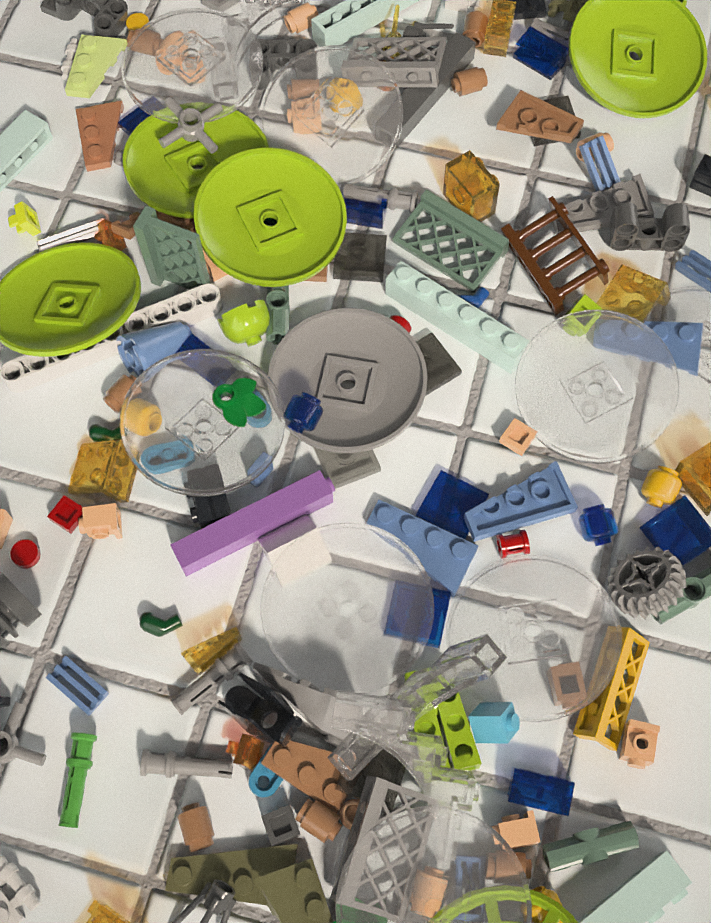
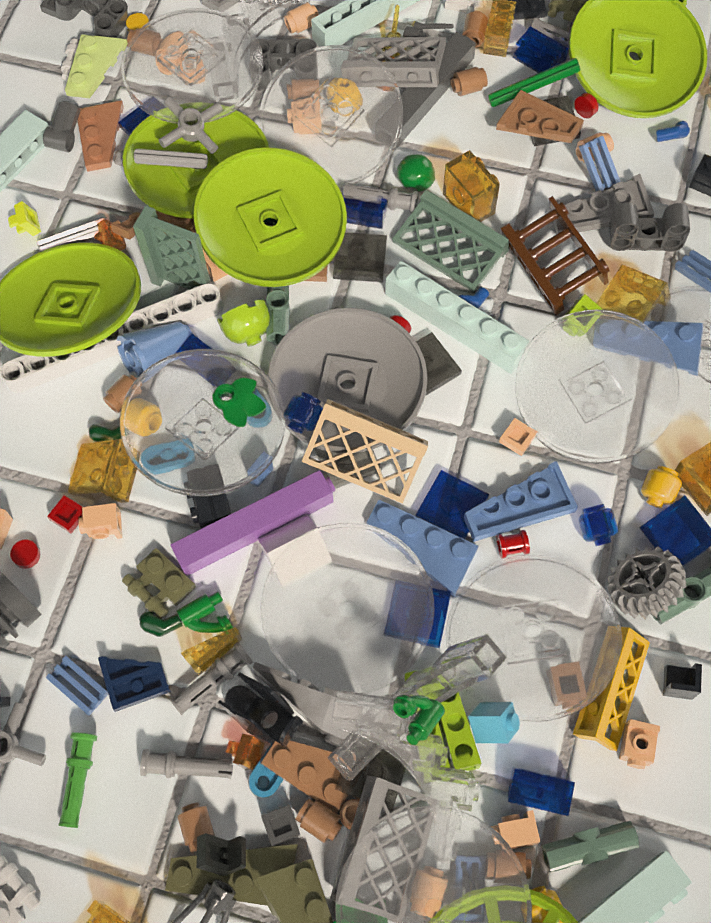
(61, 132): none -> dark grey piece
(132, 681): none -> dark blue wing
(165, 577): none -> olive plate
(170, 158): none -> light grey axle
(198, 609): none -> green plant
(221, 855): none -> pearl dark grey bracket
(369, 428): none -> tan fence
(416, 172): none -> green hair
(425, 720): none -> green plant
(534, 82): none -> green axle
(586, 105): none -> red tile
(679, 131): none -> blue arm
(682, 681): none -> black panel

